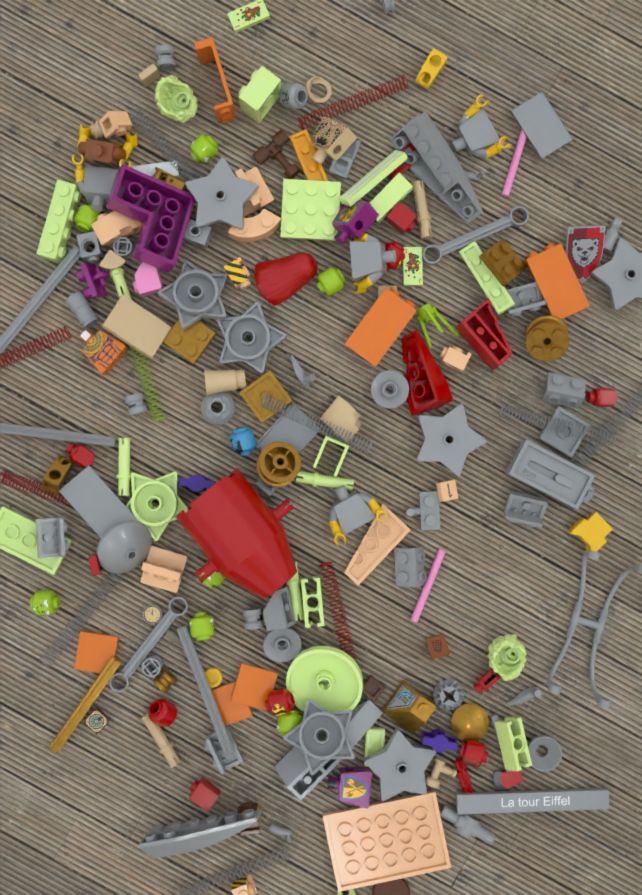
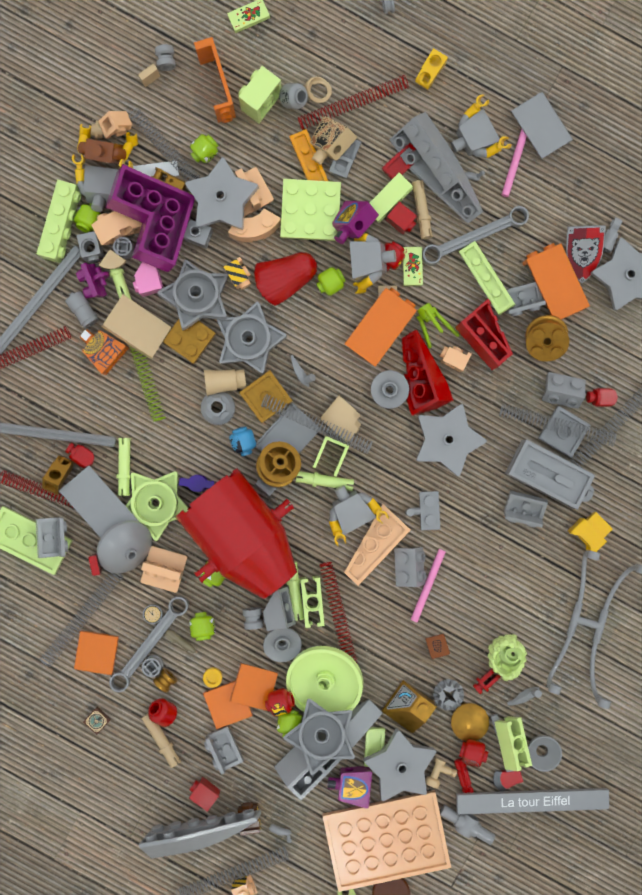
(45, 603): lime head -> none
(85, 704): pearl gold axle -> none
(135, 404): light grey wheel -> none
(170, 99): yellowish green hair -> none
(205, 690): light grey axle -> none
(274, 150): reddish brown bar -> none
(373, 177): yellowish green tile -> none
(373, 688): reddish brown tile -> none
(439, 742): dark purple piece -> none
(447, 490): light nougat tile -> none
(503, 262): pearl gold plate -> none

